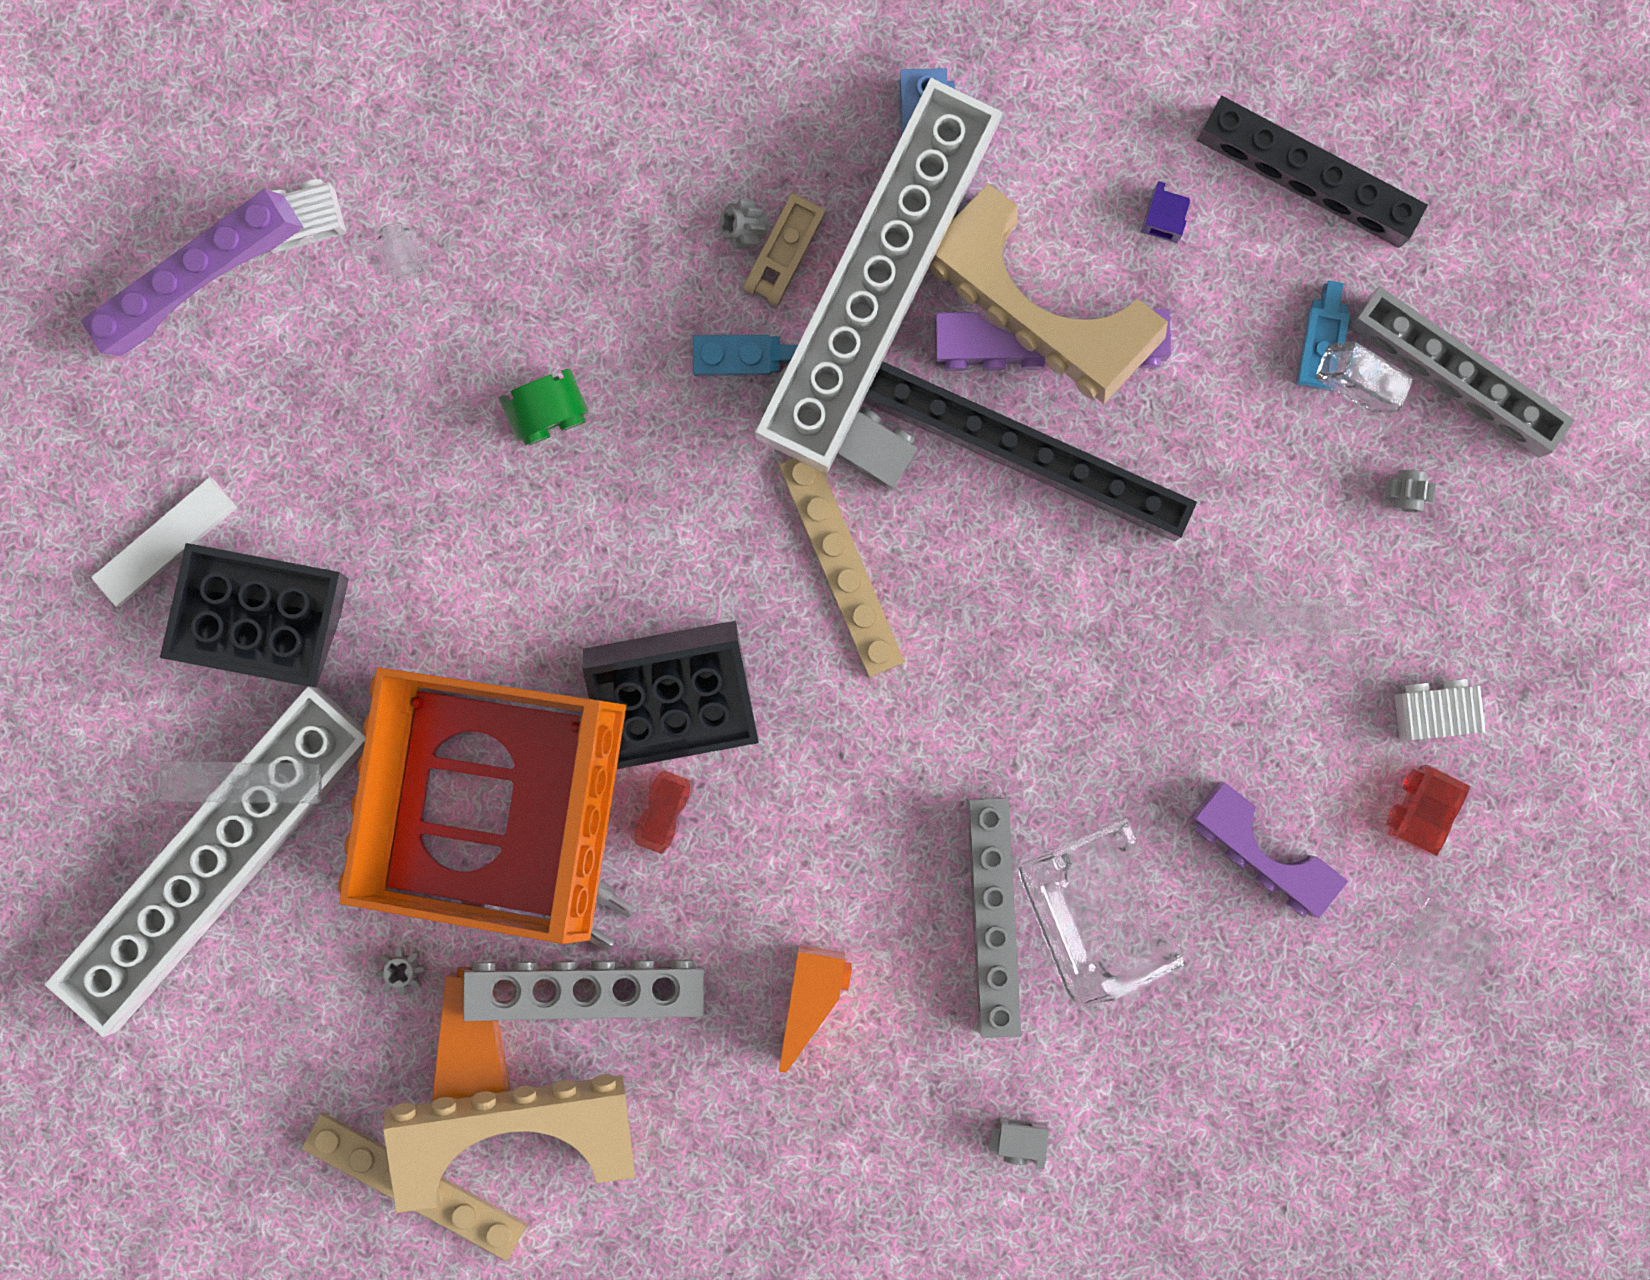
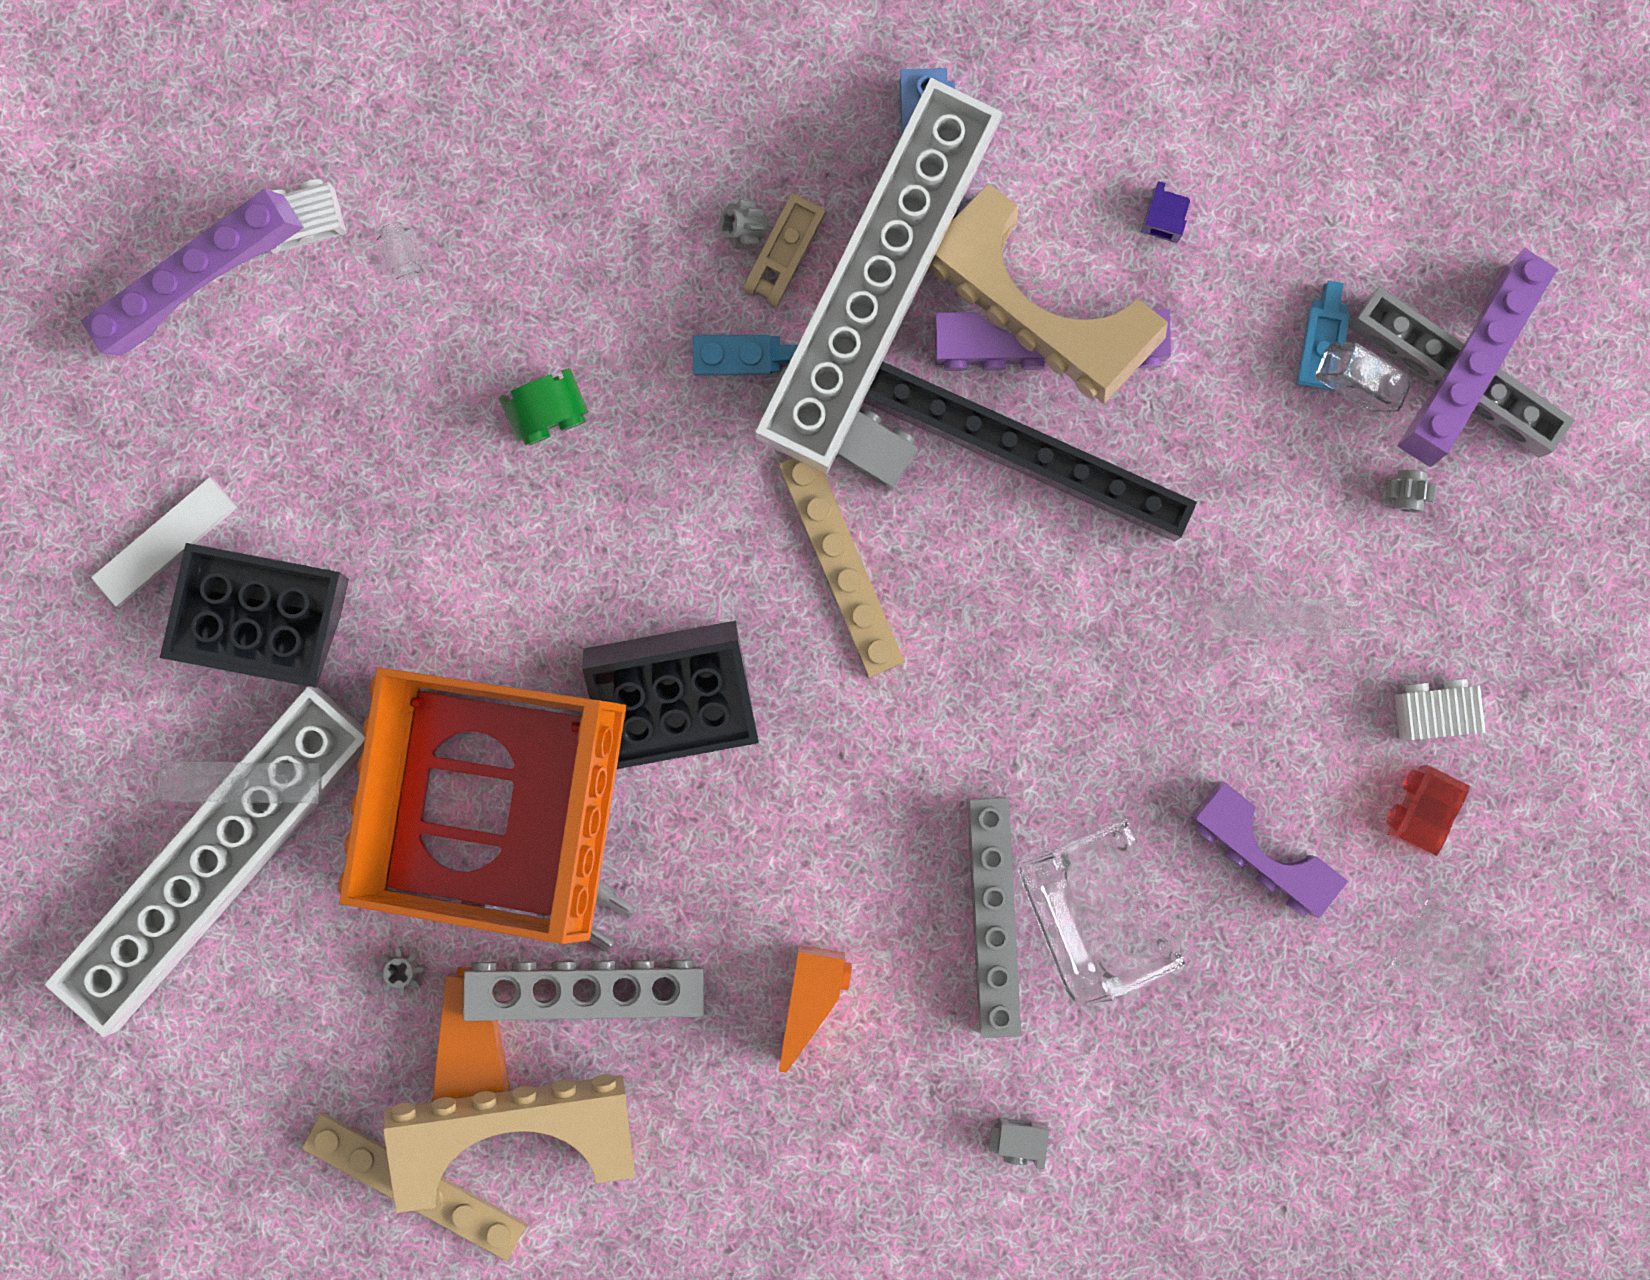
(660, 822): clear red brick -> none
(1312, 172): black brick -> none
(1479, 359): none -> medium lavender arch

